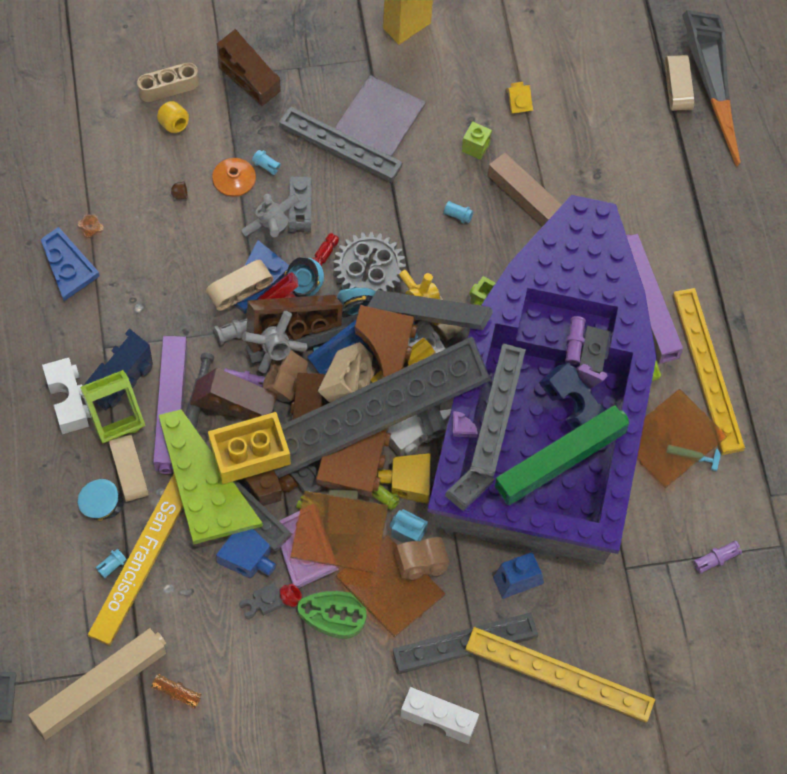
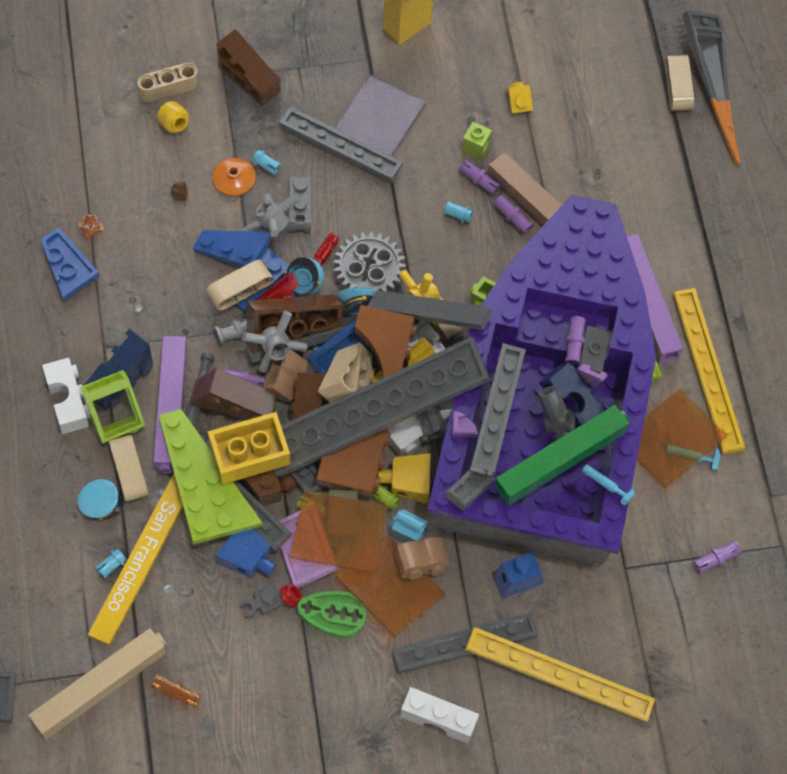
(232, 246): none -> blue wing
(479, 177): none -> medium lavender pin
(513, 214): none -> medium lavender pin
(557, 418): none -> dark grey piece
(608, 484): none -> medium azure piece

